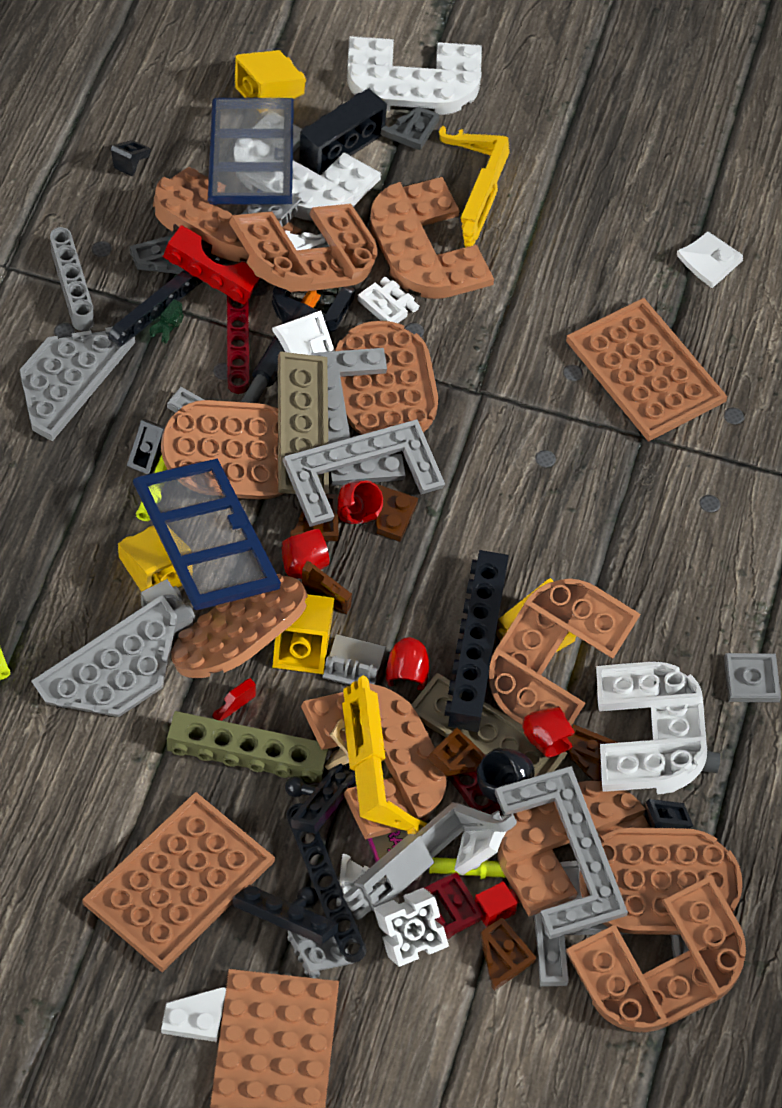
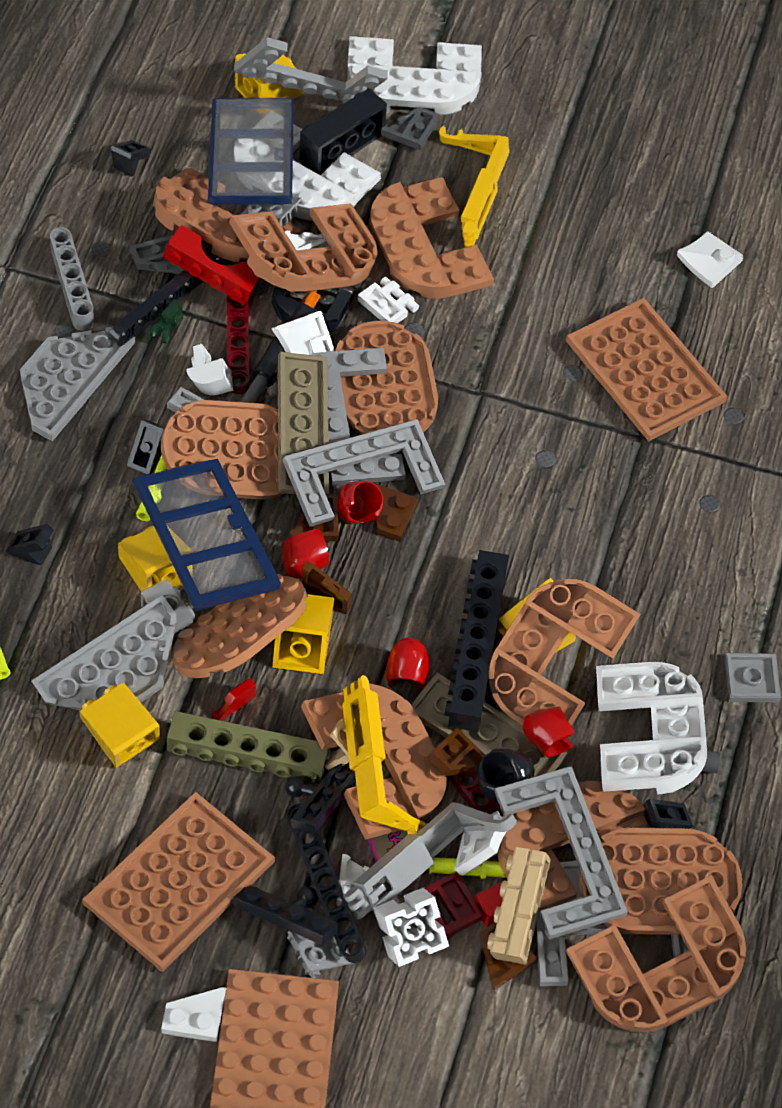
(32, 544): none -> black slope
(120, 723): none -> yellow slope
(209, 376): none -> white brick
(260, 64): none -> light grey plate
(352, 659): light grey hinge -> none
(519, 905): none -> tan brick
(587, 751): reddish brown wing -> none

